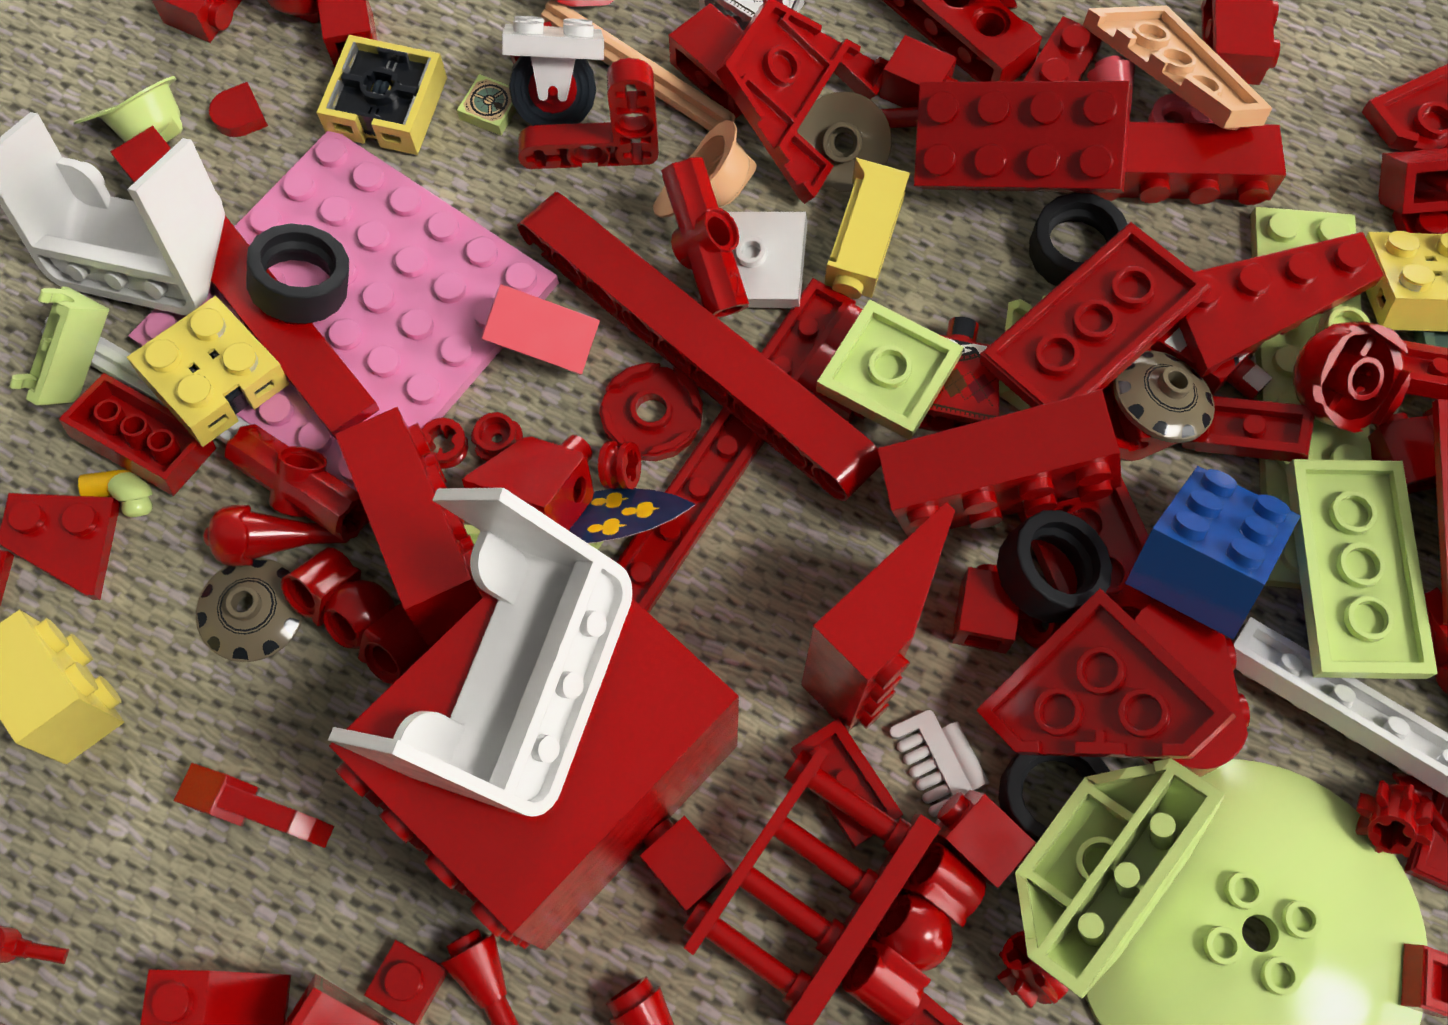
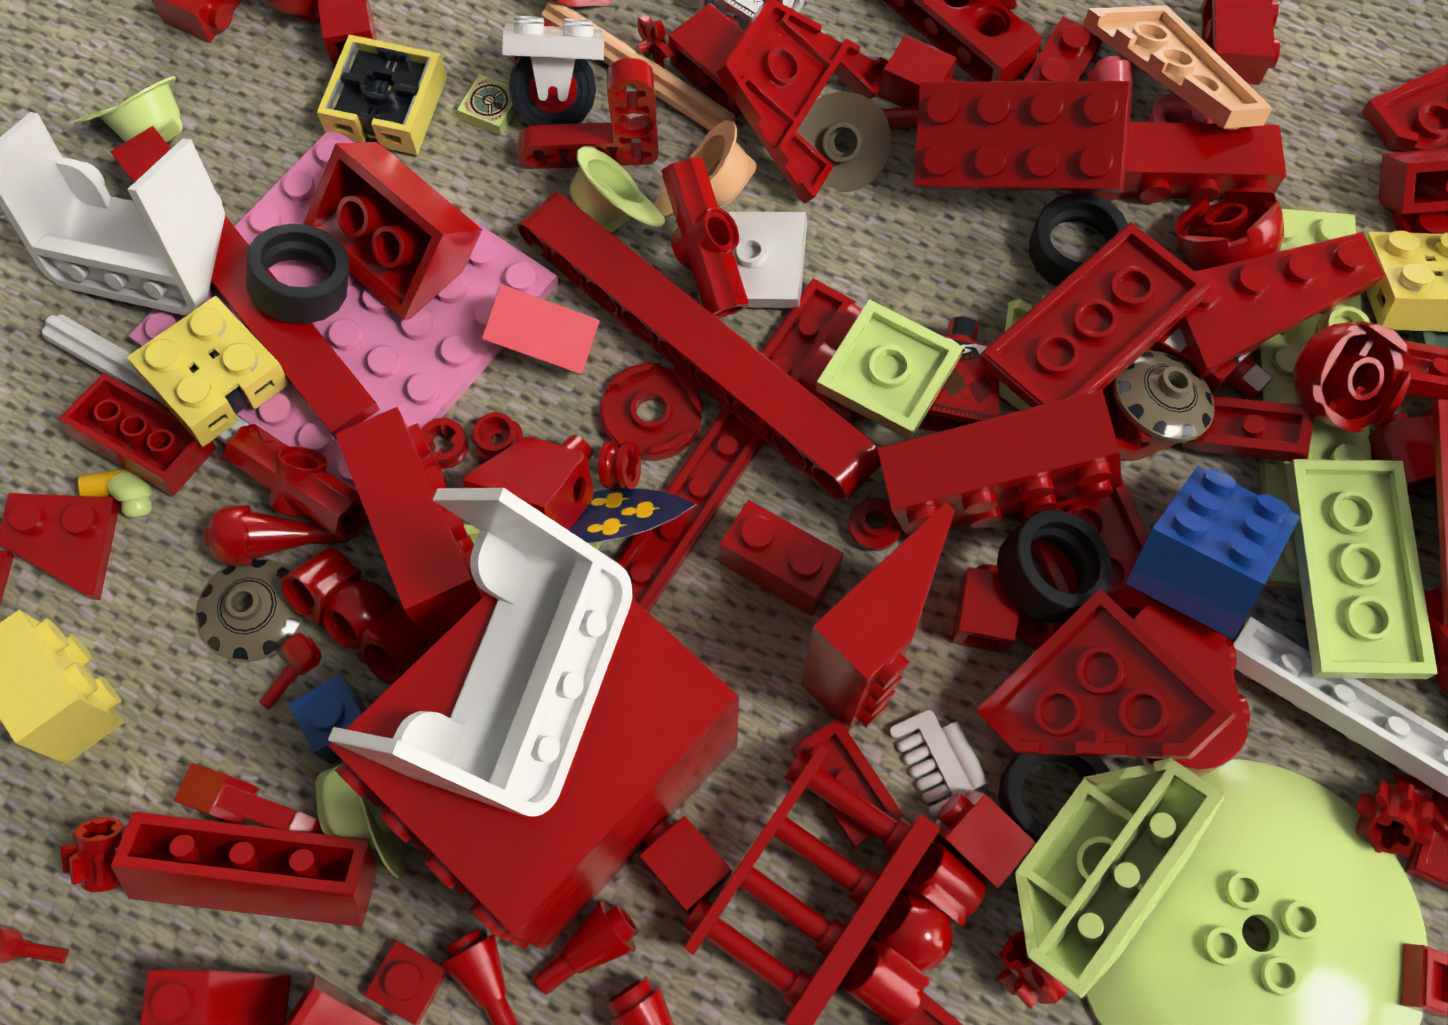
(64, 348): yellowish green hinge -> none
(92, 854): none -> red gear
(236, 111): red tile -> none
(246, 869): none -> red brick
(302, 657): none -> red hand
(325, 707): none -> blue brick
(349, 815): none -> yellowish green piece
(393, 226): none -> red slope
(599, 940): none -> red cone
(609, 192): none -> yellowish green piece
(653, 40): none -> red plant
(780, 557): none -> red brick
(866, 229): light yellow window -> none
(871, 538): none -> red plate
(1231, 230): none -> red cylinder

